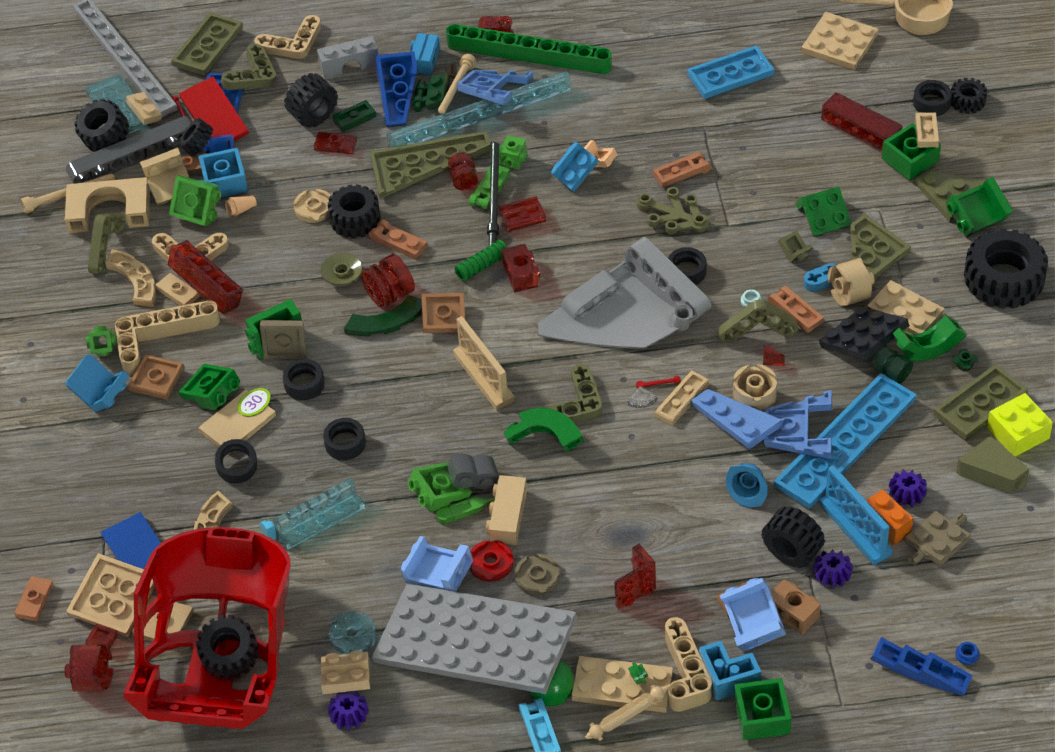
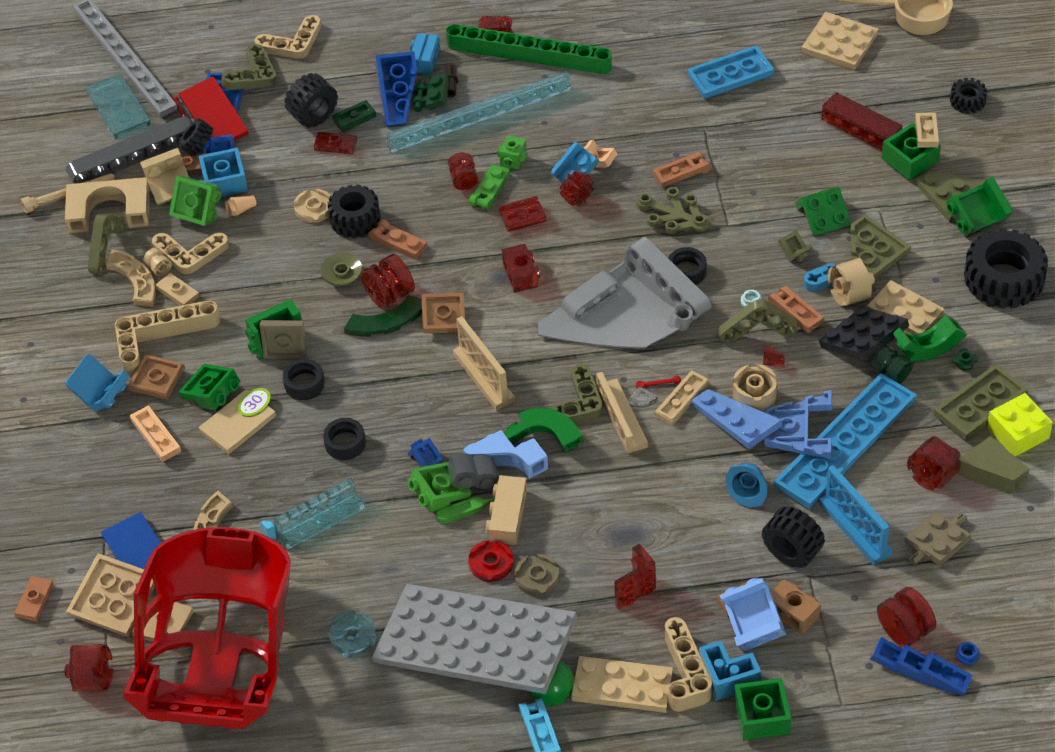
(93, 341): bright green brick -> none
(96, 115): black tyre -> none
(102, 635): clear red plate -> none
(143, 108): tan plate -> none
(155, 433): none -> light nougat plate
(157, 261): none -> tan wheel
(205, 276): clear red brick -> none
(207, 44): olive plate -> none
(224, 630): black tyre -> none
(235, 476): black tyre -> none
(334, 57): light grey arch -> none
(345, 672): tan plate -> none
(348, 710): dark purple gear -> none
(411, 163): olive wing -> none
(425, 453): none -> blue bracket
(436, 566): light blue panel -> none
(466, 64): tan piece -> none
(480, 260): green piece -> none
(487, 84): medium blue wing -> none
(493, 227): pearl dark grey bar -> none
(526, 456): none -> light blue arch
(576, 188): none -> clear red gear
(621, 414): none -> tan fence
(626, 712): tan wheel -> none
(638, 673): green plate -> none
(832, 568): dark purple gear -> none
(893, 514): orange brick -> none
(906, 617): none -> clear red wheel
(907, 488): dark purple gear -> none
(932, 87): black tyre -> none
(934, 463): none -> clear red brick

